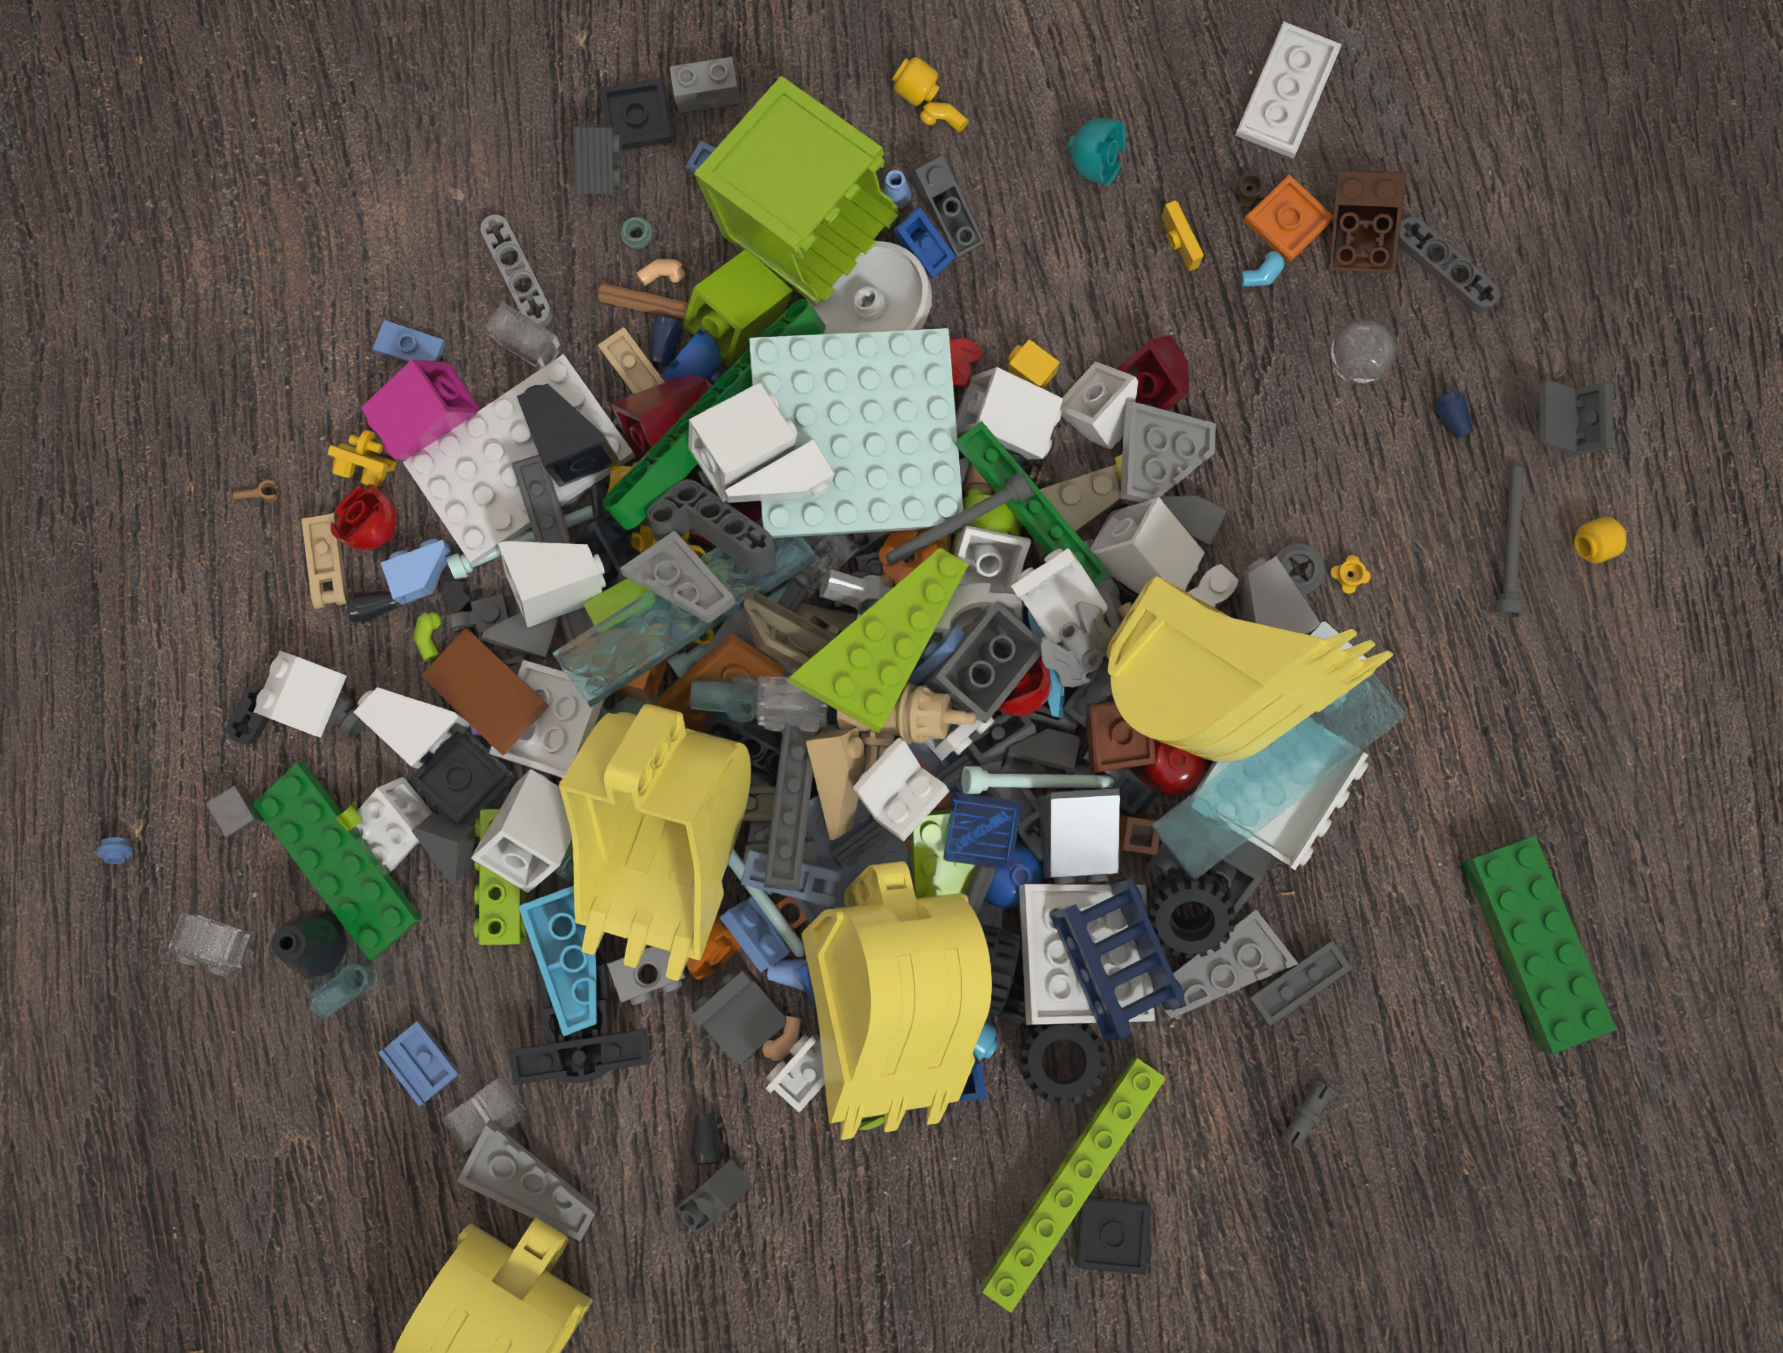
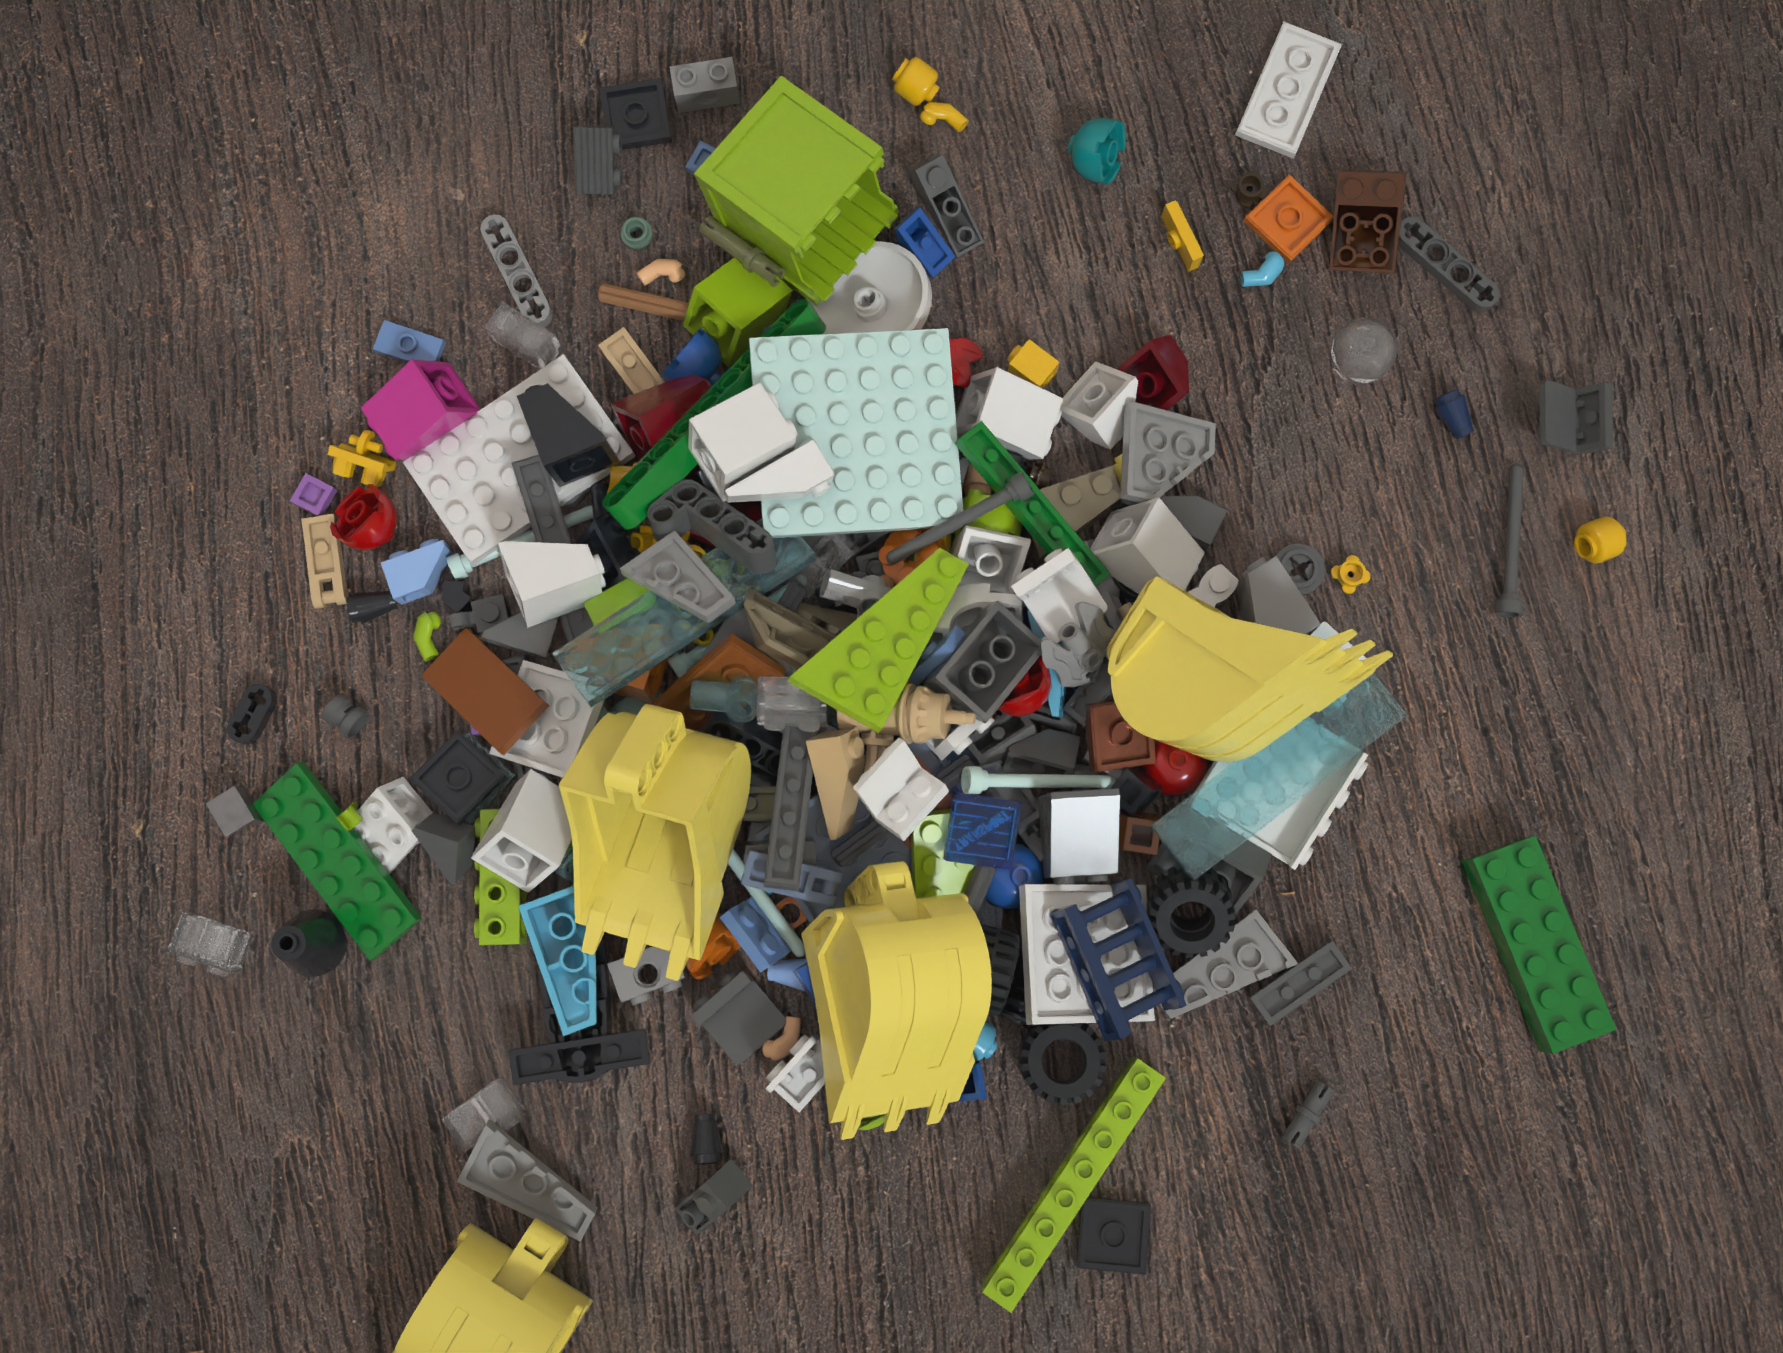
(114, 850): medium blue plate -> none
(258, 492): medium nougat hand -> none
(299, 693): white slope -> none
(313, 495): none -> medium lavender plate
(342, 989): clear light blue piece -> none
(408, 725): white slope -> none
(419, 1063): medium blue plate -> none
(664, 338): dark blue cone -> none
(752, 258): none -> olive pin
(897, 188): light blue cone -> none

